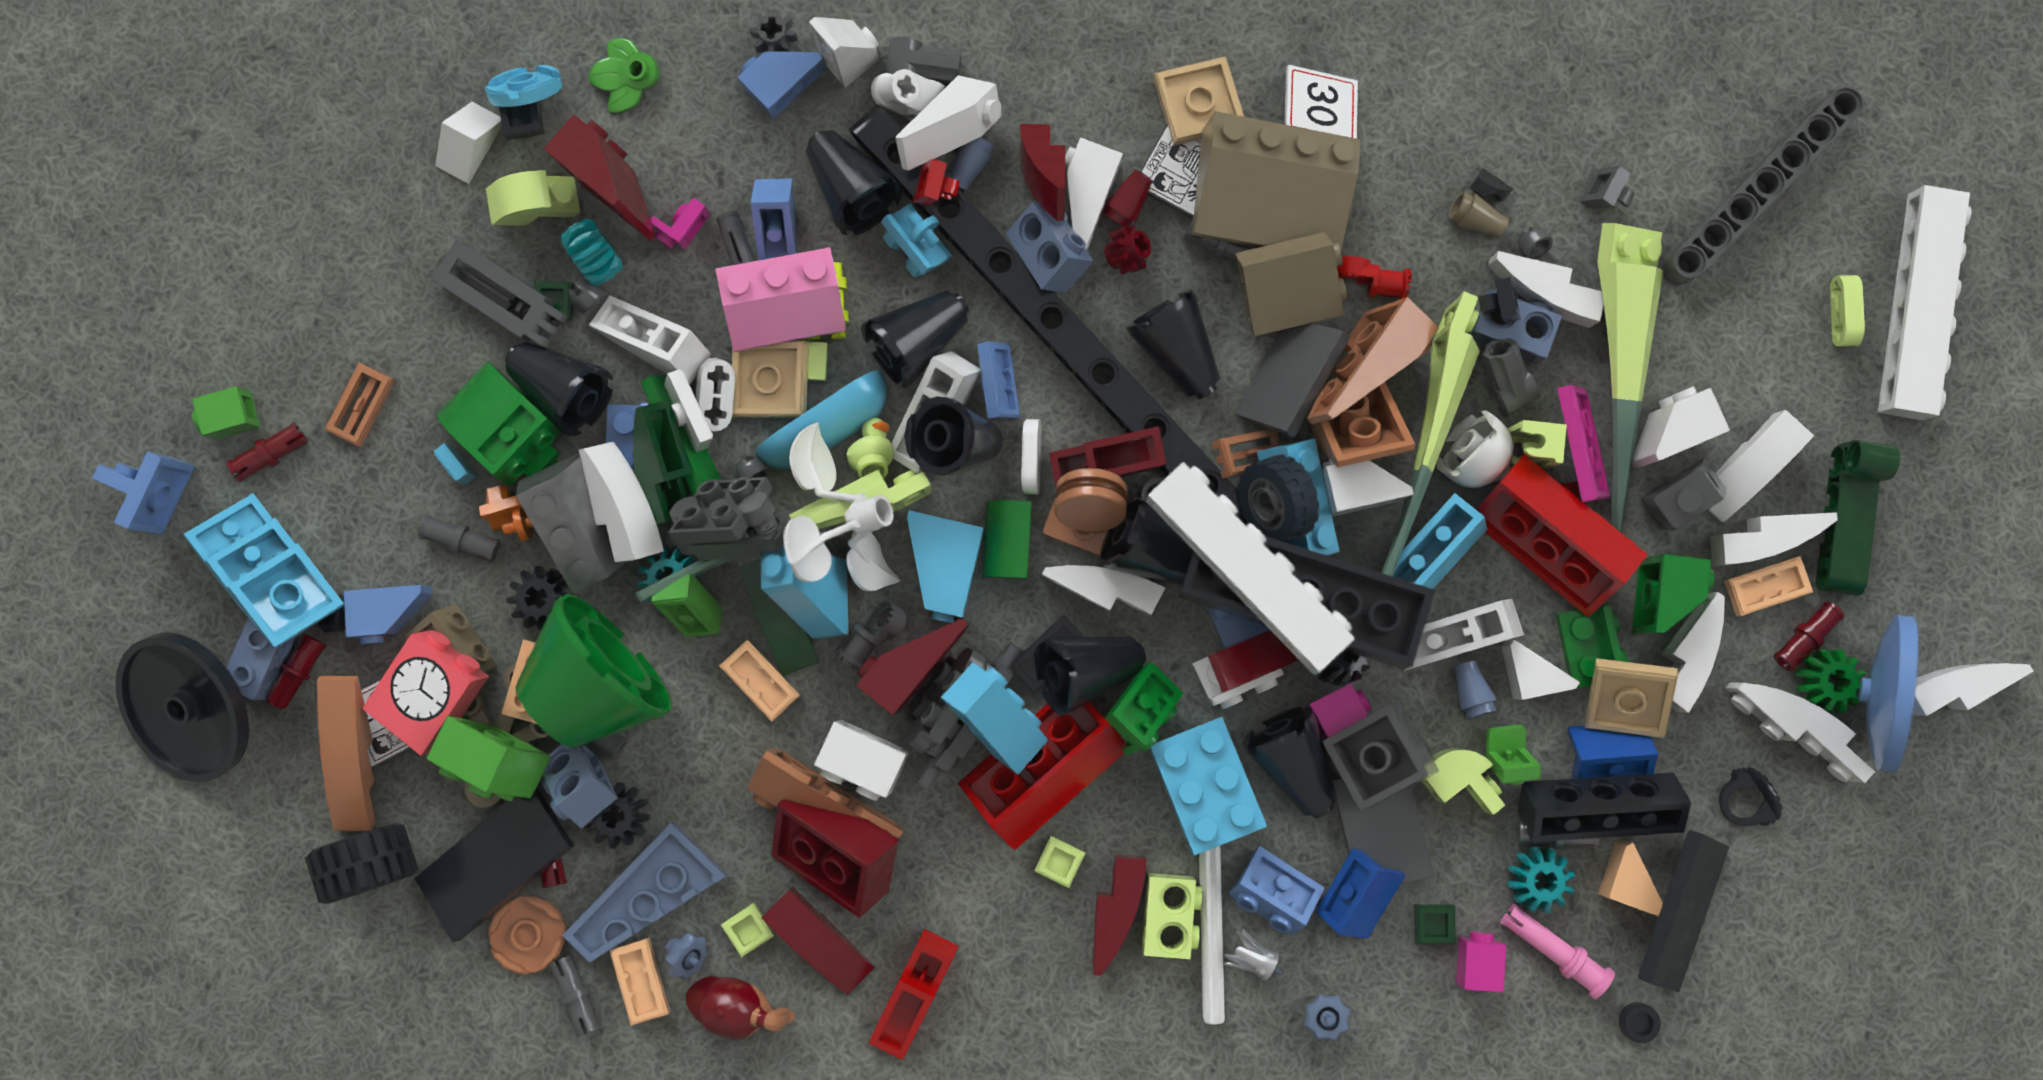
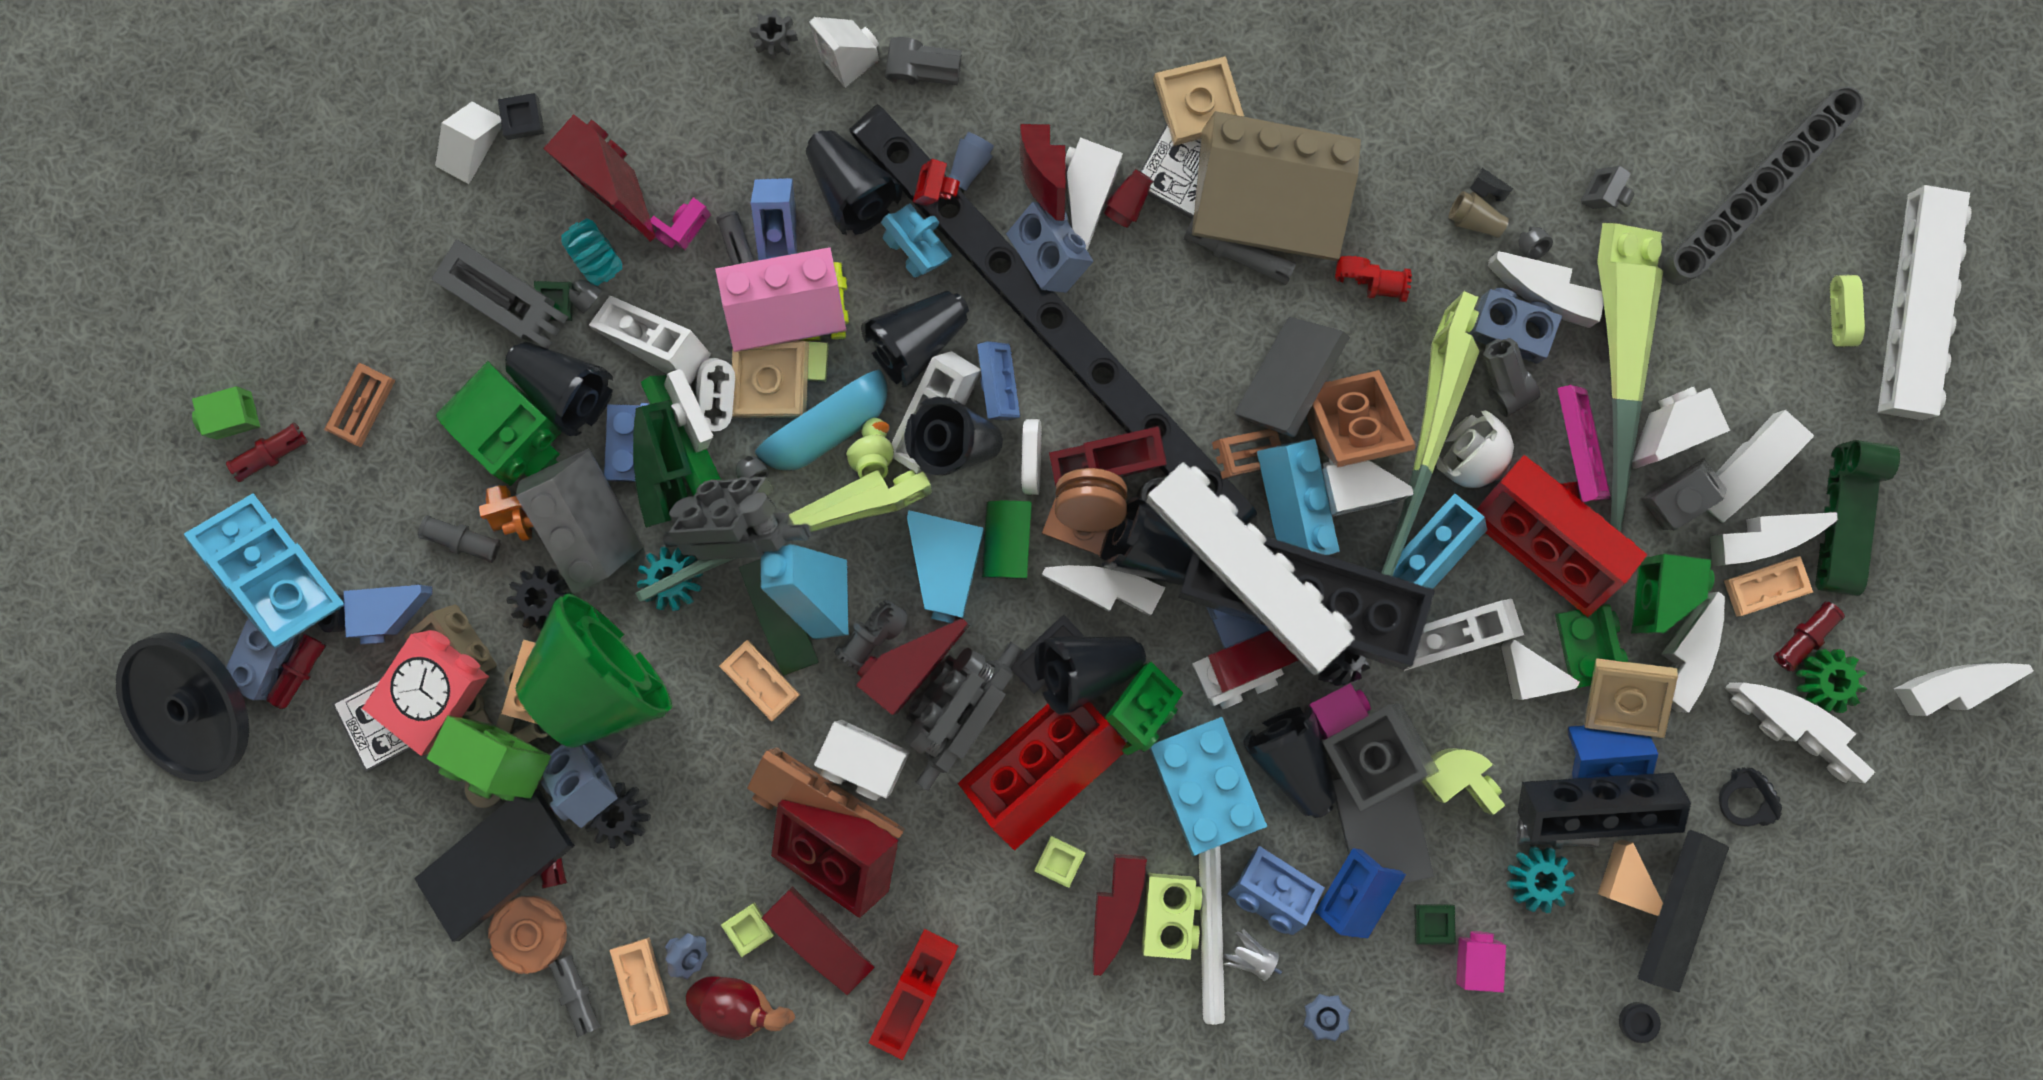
(150, 490): medium blue bracket -> none
(344, 753): nougat slope -> none
(361, 863): black tyre -> none
(455, 464): medium azure tile -> none
(523, 87): medium azure tile -> none
(530, 195): yellowish green brick -> none
(618, 74): bright green plate -> none
(619, 503): white slope -> none
(648, 889): sand blue wing -> none
(689, 607): bright green slope -> none
(779, 77): medium blue slope -> none
(804, 546): white plant -> none
(904, 92): white piece -> none
(949, 121): white slope -> none
(996, 716): medium azure brick -> none
(1127, 249): dark red gear -> none
(1179, 344): black cone -> none
(1279, 498): black wheel -> none
(1291, 283): dark tan brick -> none
(1321, 101): white piece -> none
(1377, 349): nougat wedge -> none
(1473, 691): sand blue cone -> none
(1504, 301): black tile -> none
(1509, 755): bright green bracket -> none
(1540, 442): yellowish green hinge -> none
(1572, 961): bright pink pin -> none
(1891, 693): medium blue dish -> none

